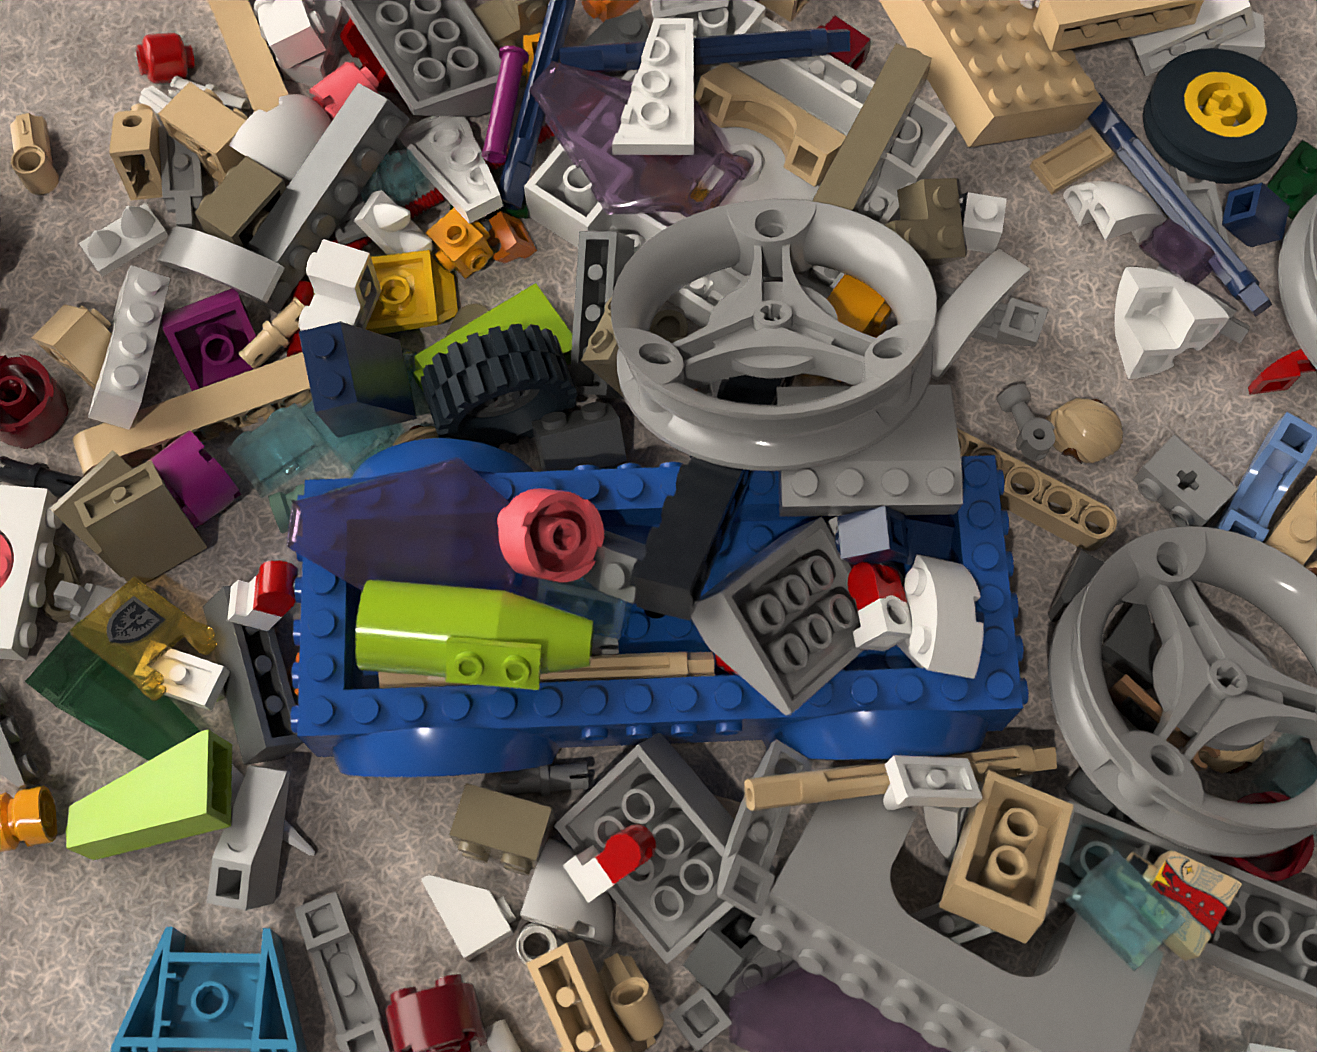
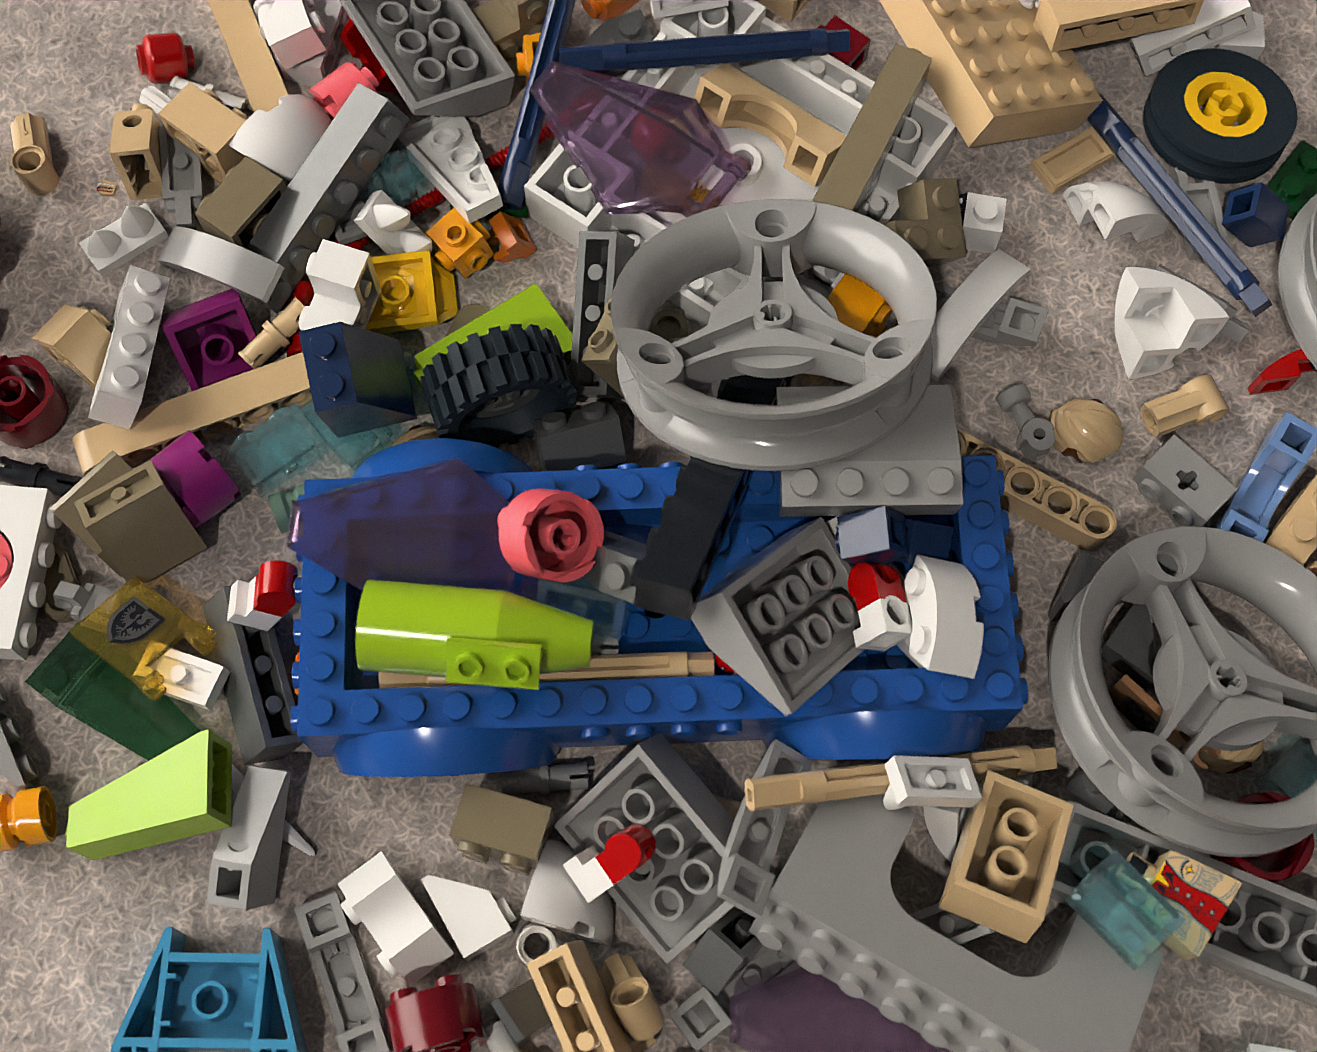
(107, 189): none -> tan piece
(394, 919): none -> white brick
(504, 103): magenta pin -> none
(523, 1013): none -> dark grey slope
(662, 94): white wing -> none
(1179, 252): clear purple hips -> none
(1189, 405): none -> tan piece

